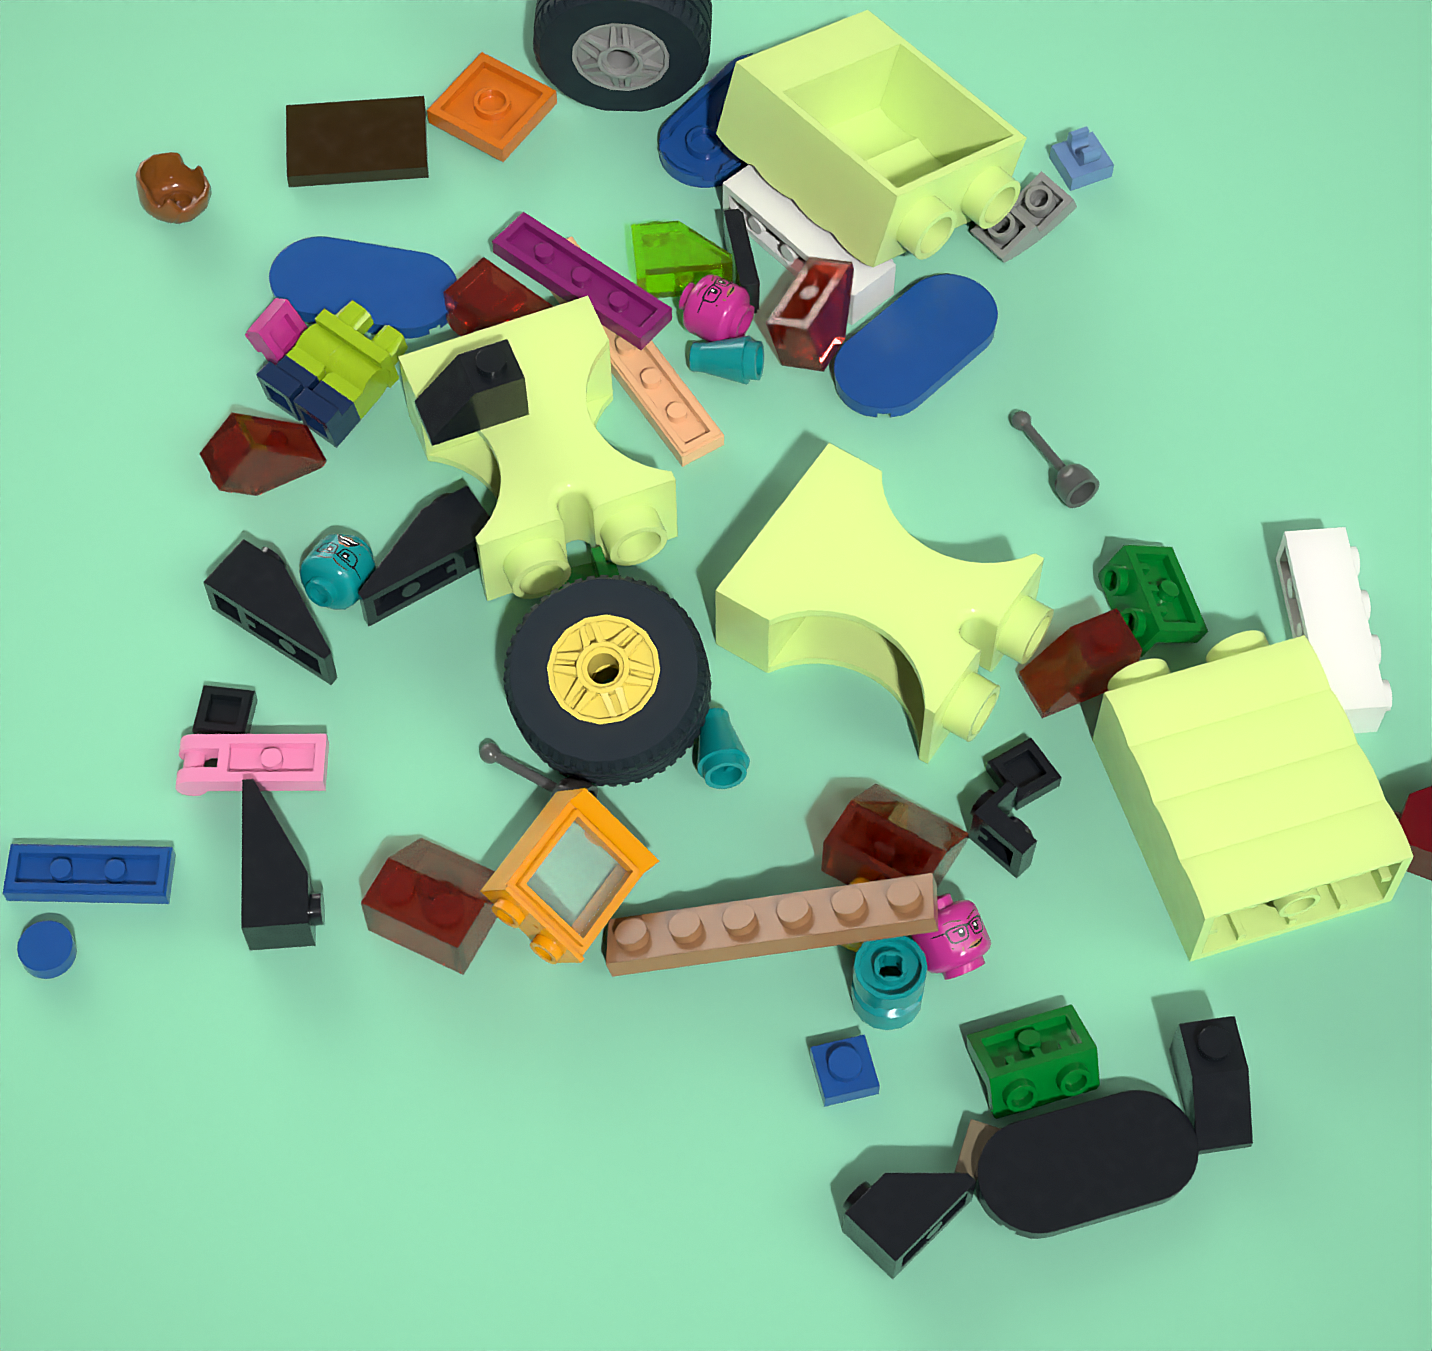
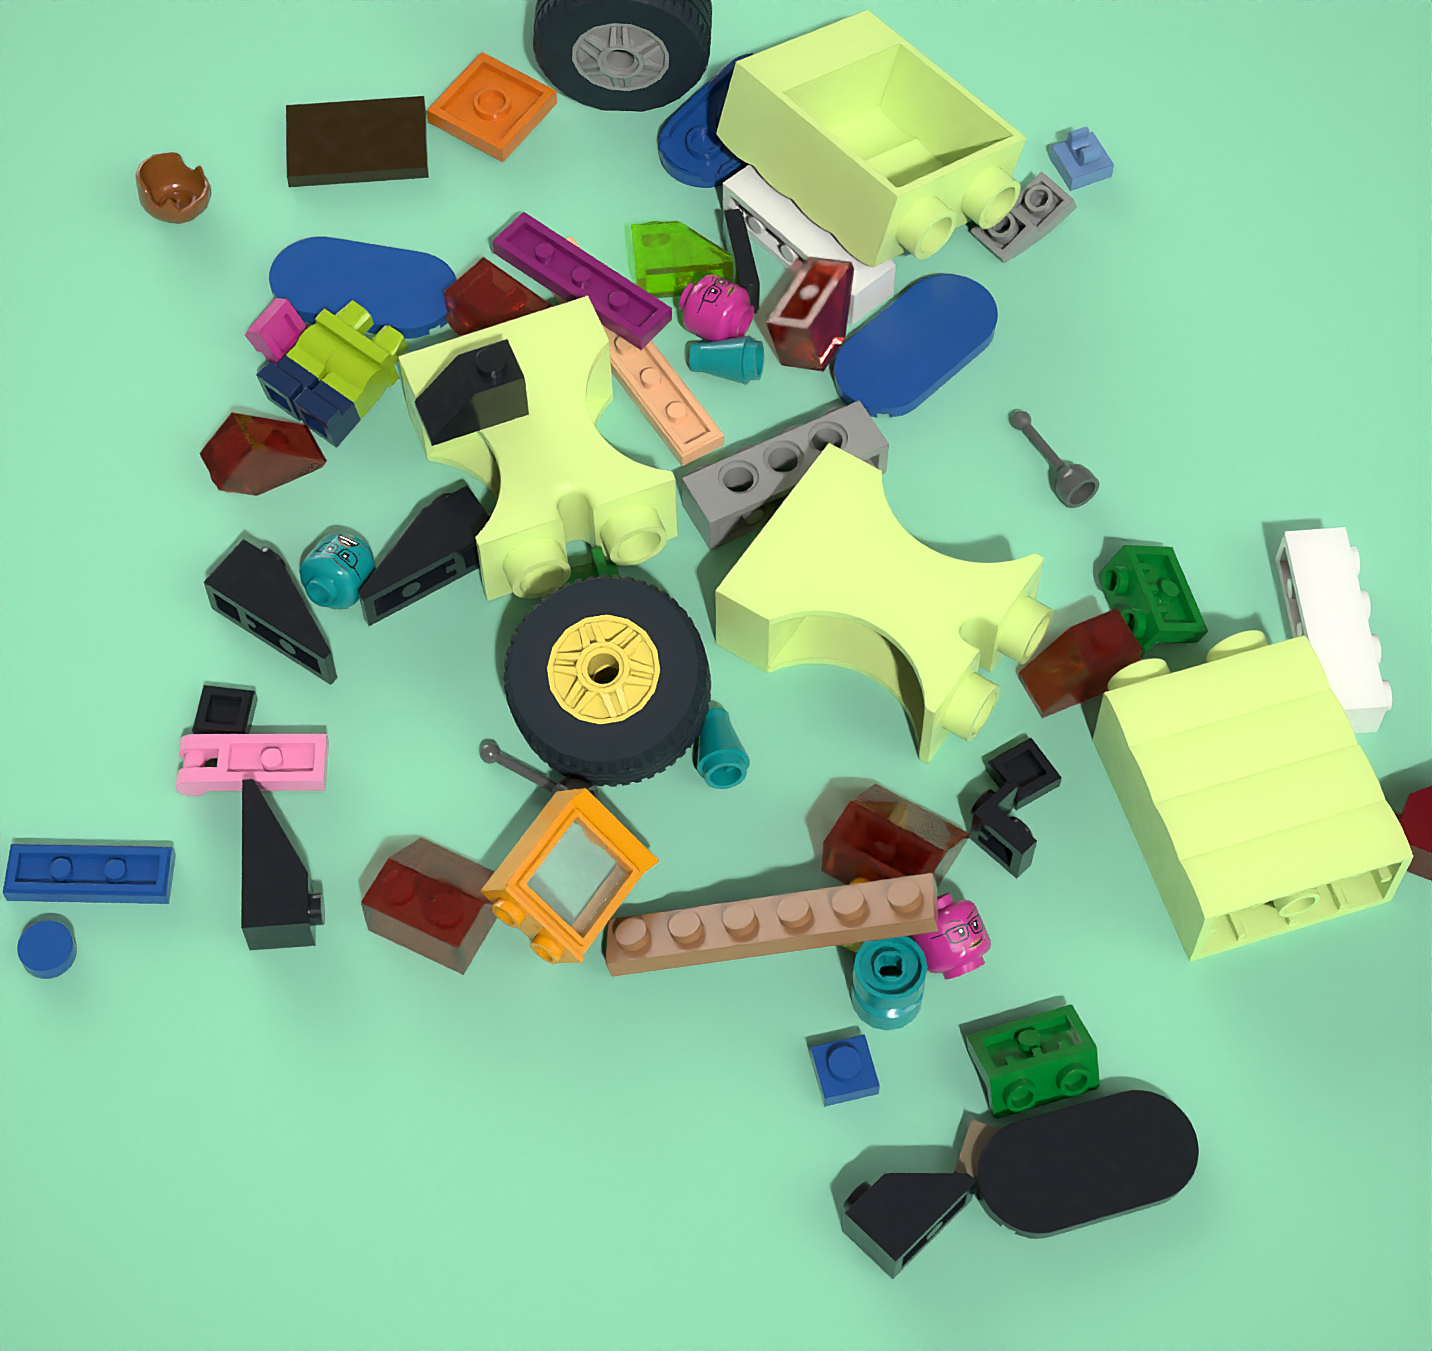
(728, 515): none -> light grey brick
(1214, 1083): black slope -> none

